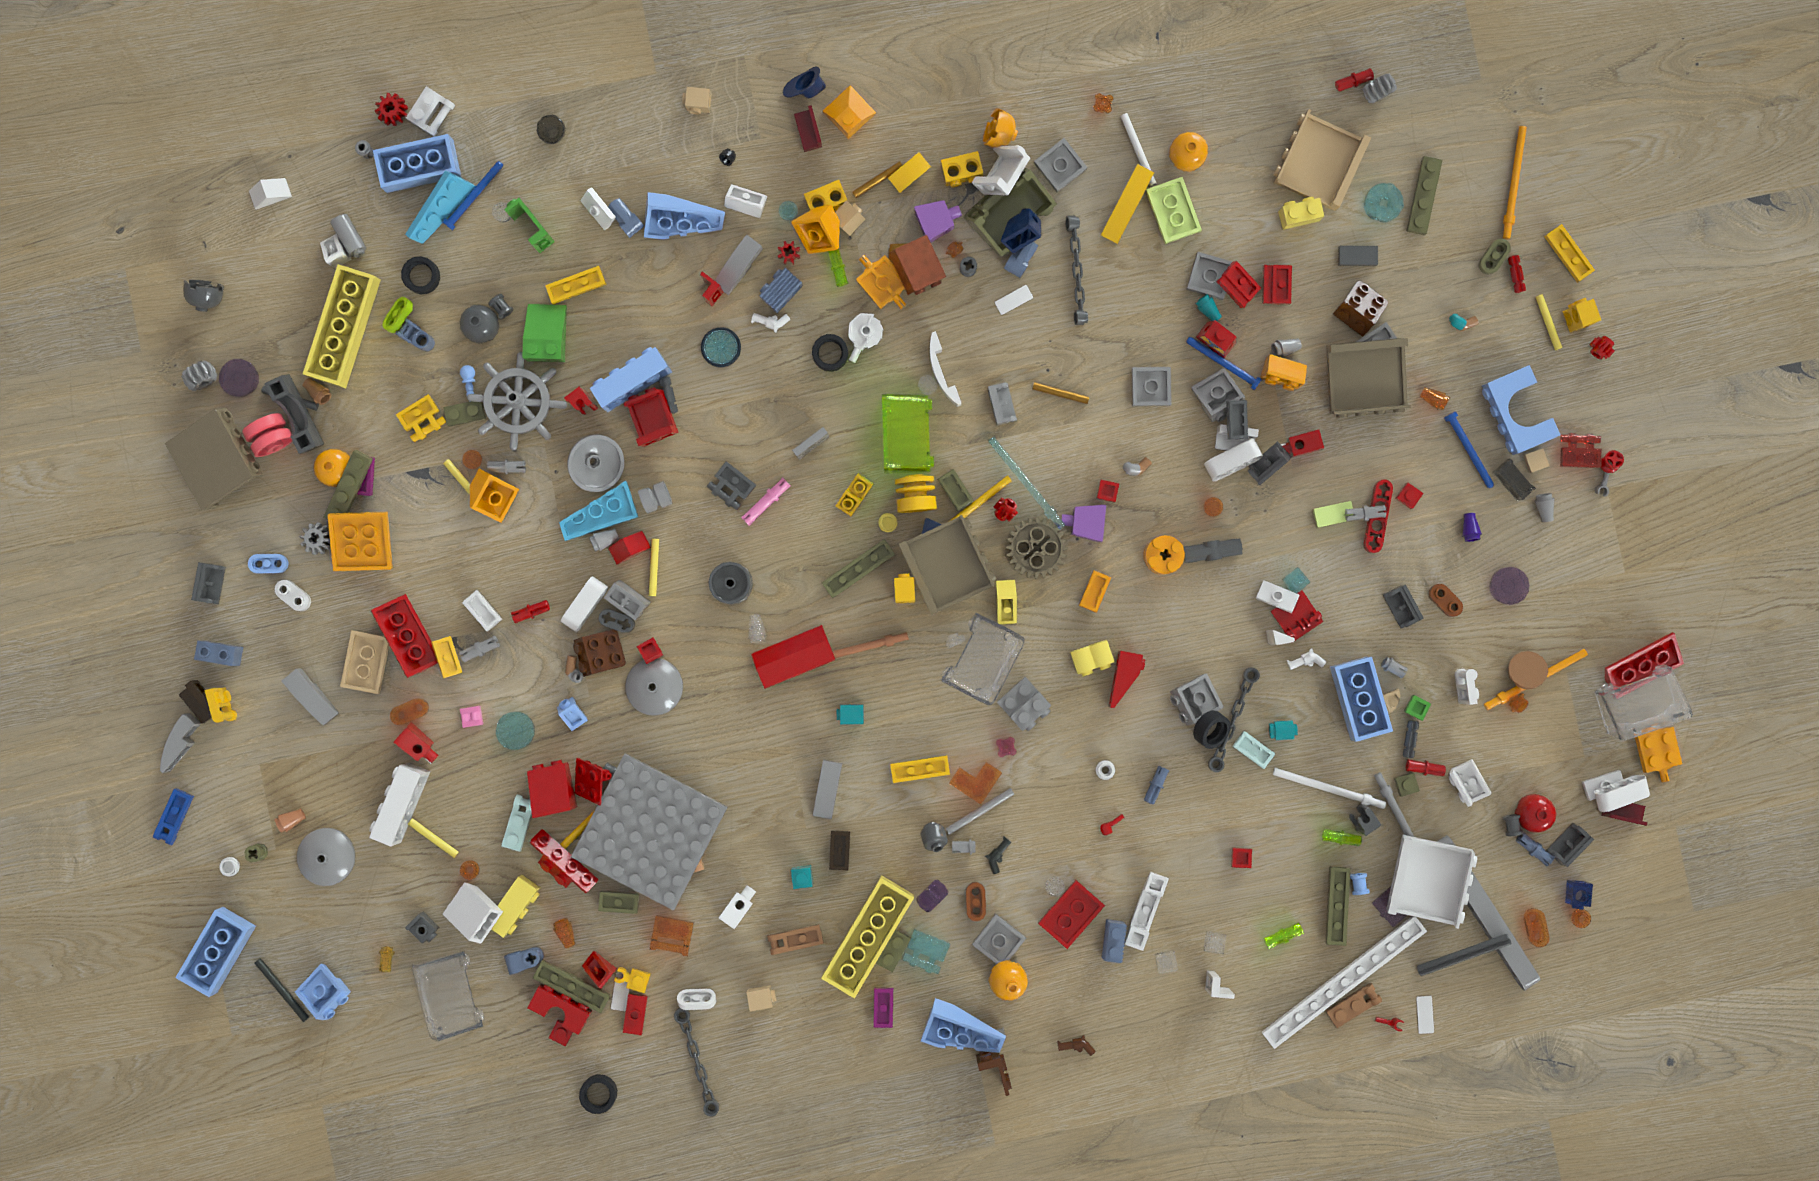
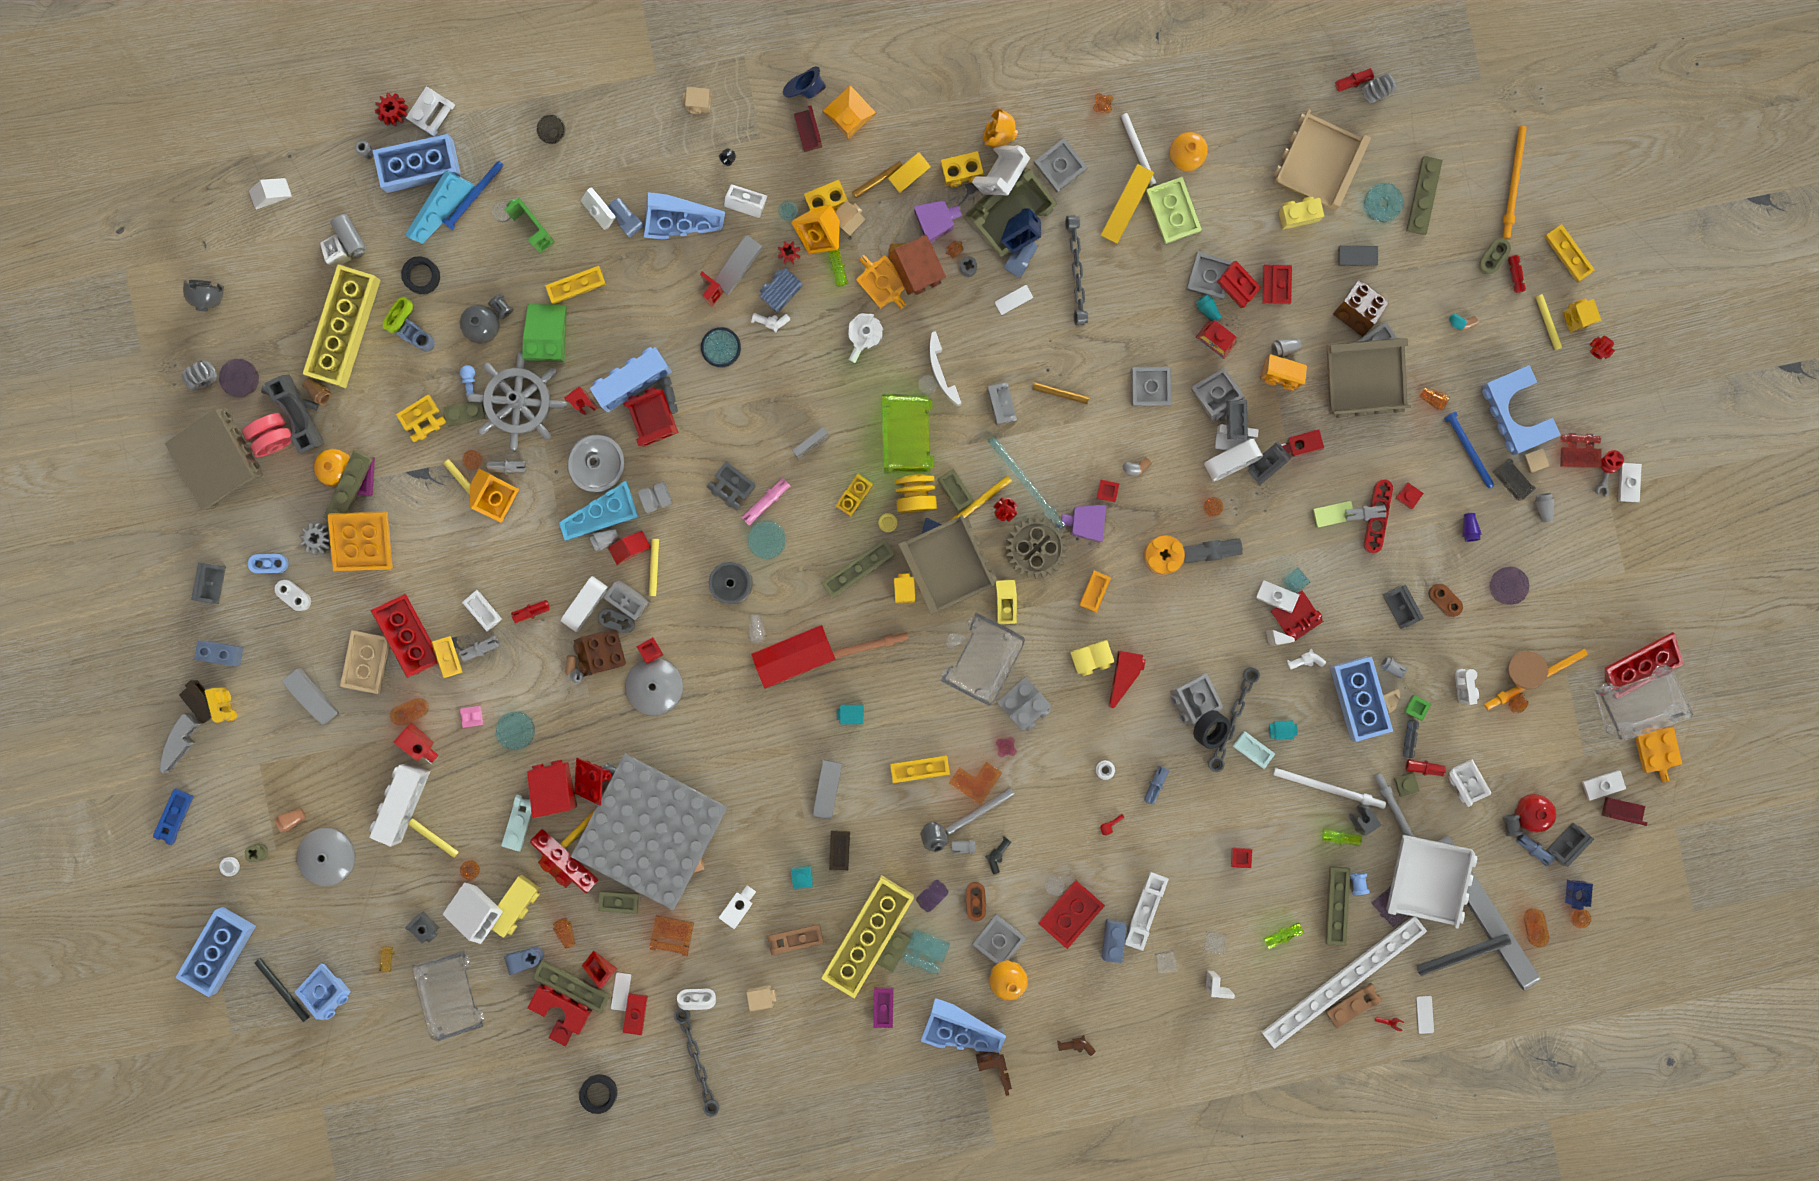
(571, 713): light blue bracket -> none
(636, 980): yellow plate -> none
(766, 539): none -> clear light blue tile
(830, 338): black tyre -> none
(1223, 362): blue bar -> none
(1622, 793): white beam -> none
(1629, 482): none -> white plate

